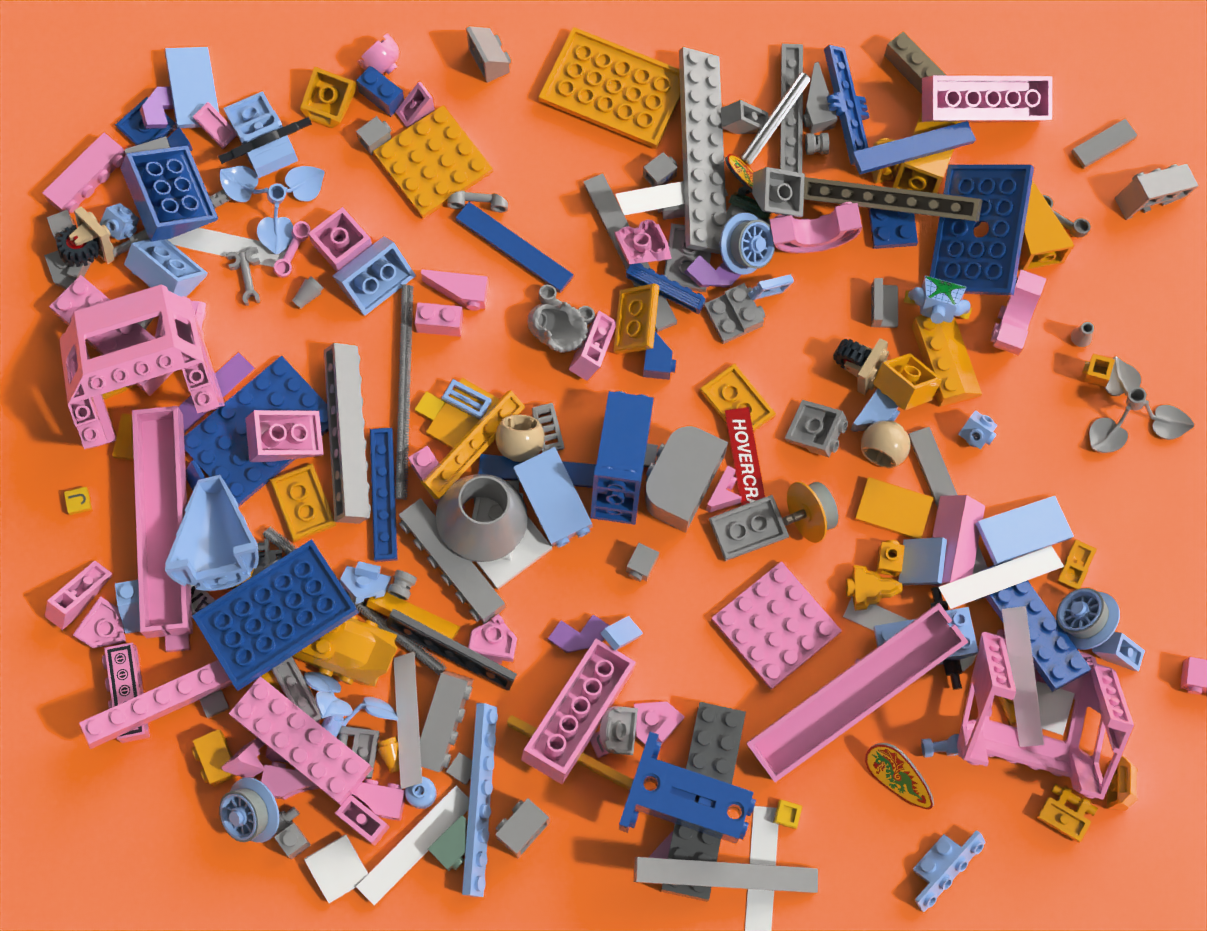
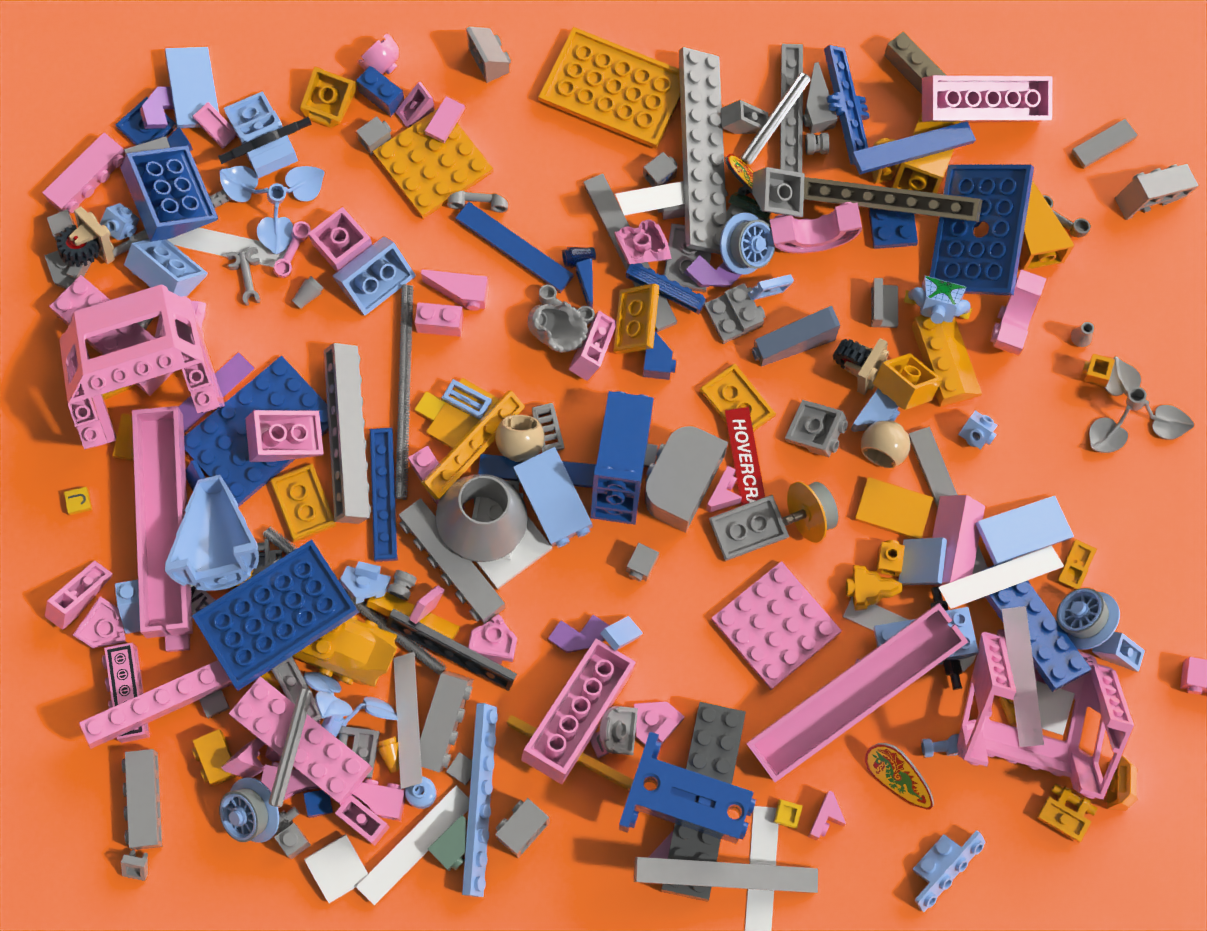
(134, 866): none -> light grey tile
(143, 799): none -> light grey brick
(290, 748): none -> light grey axle
(317, 803): none -> blue slope
(426, 604): none -> bright pink tile
(445, 119): none -> bright pink tile
(576, 254): none -> clear blue cone
(585, 277): none -> blue slope
(797, 337): none -> sand blue slope
(828, 811): none -> bright pink slope

